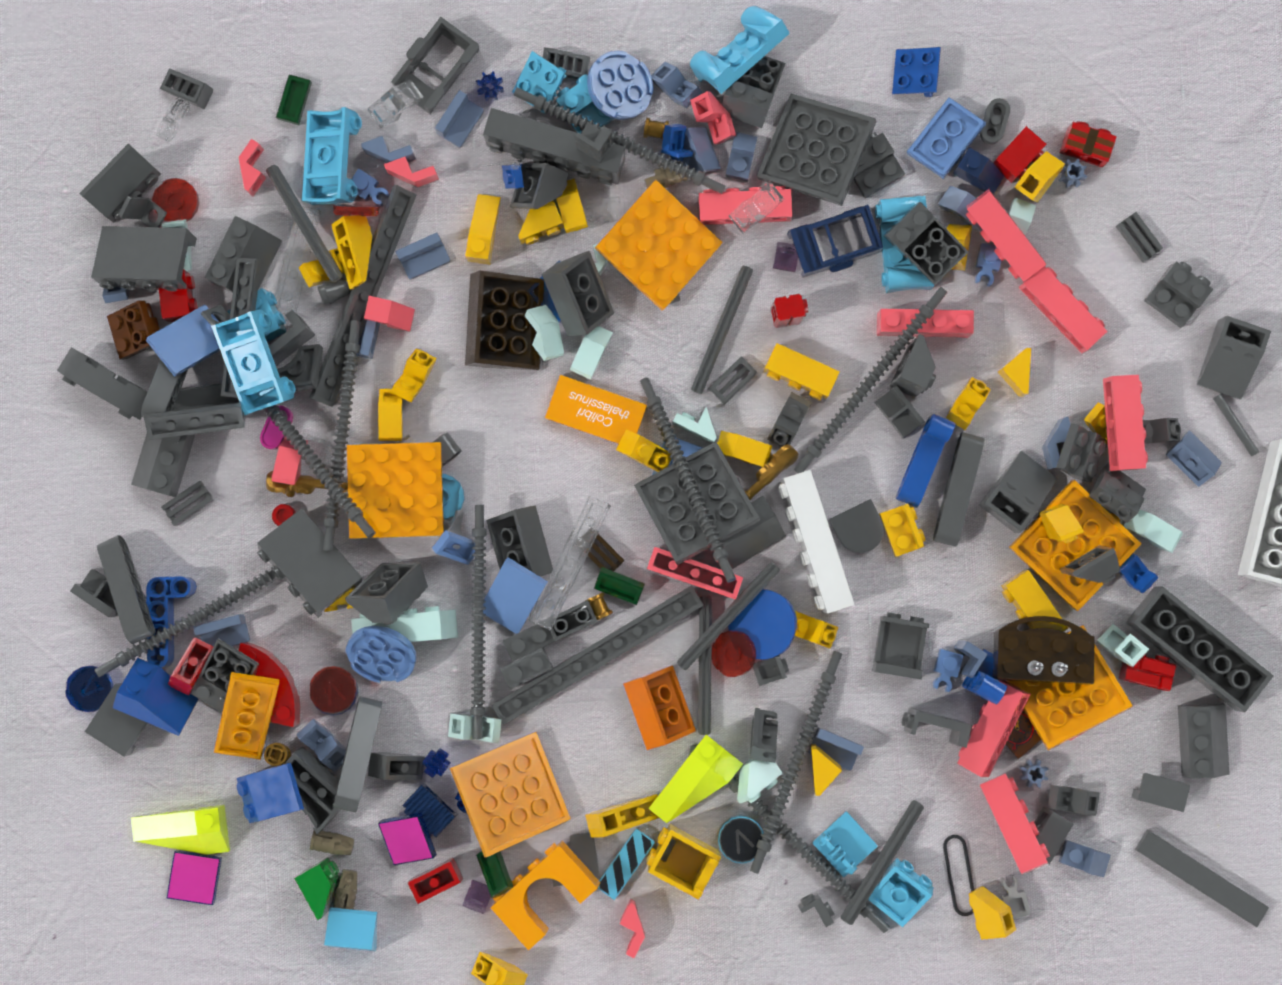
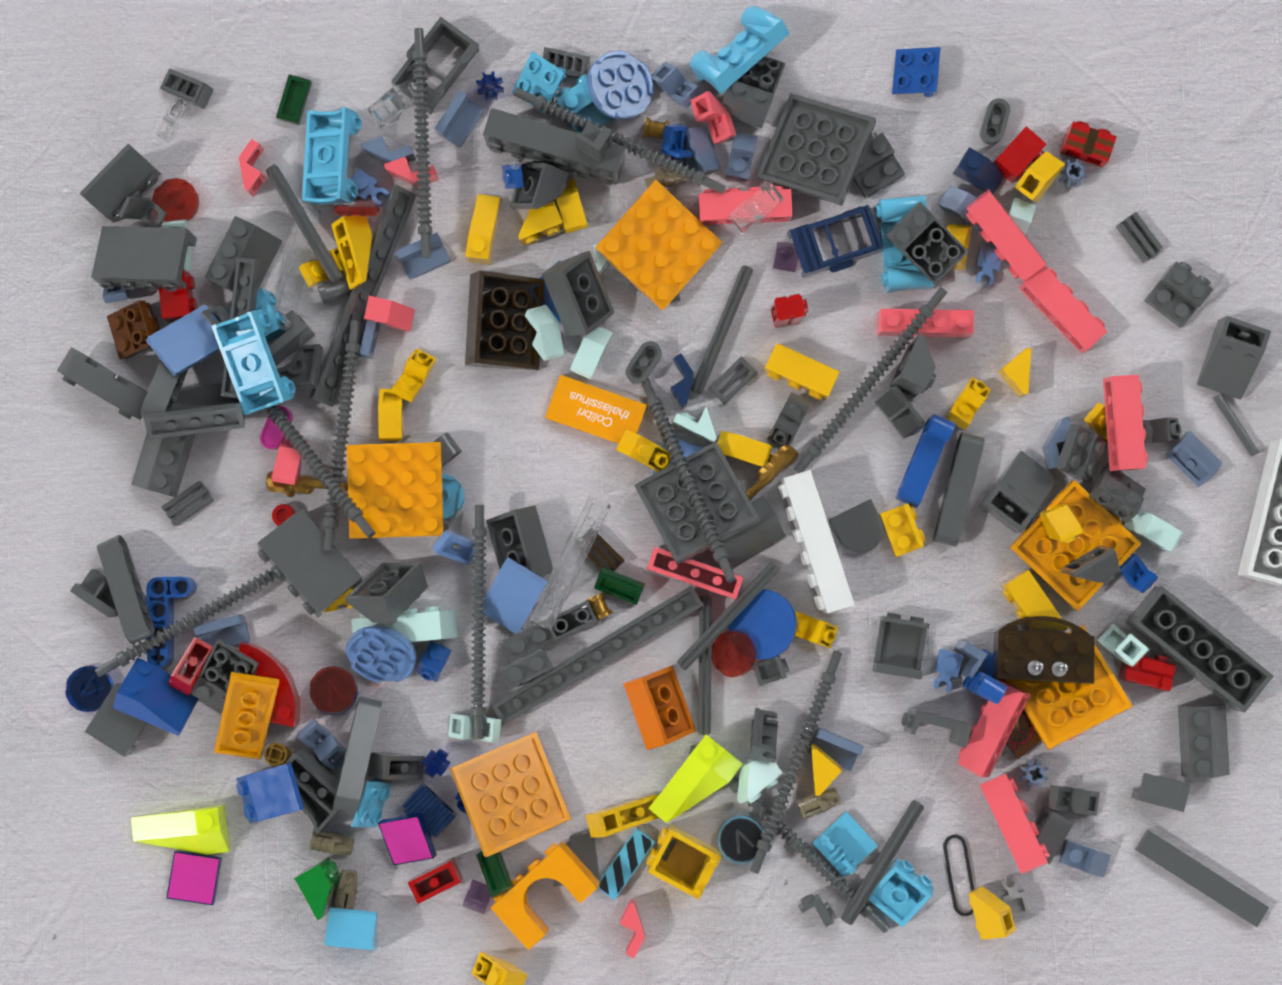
(371, 803): none -> medium azure hinge
(419, 57): none -> dark grey hose
(433, 661): none -> blue bracket
(643, 363): none -> dark grey plate
(682, 388): none -> dark blue slope
(815, 805): none -> dark tan hinge
(946, 138): medium blue tile -> none

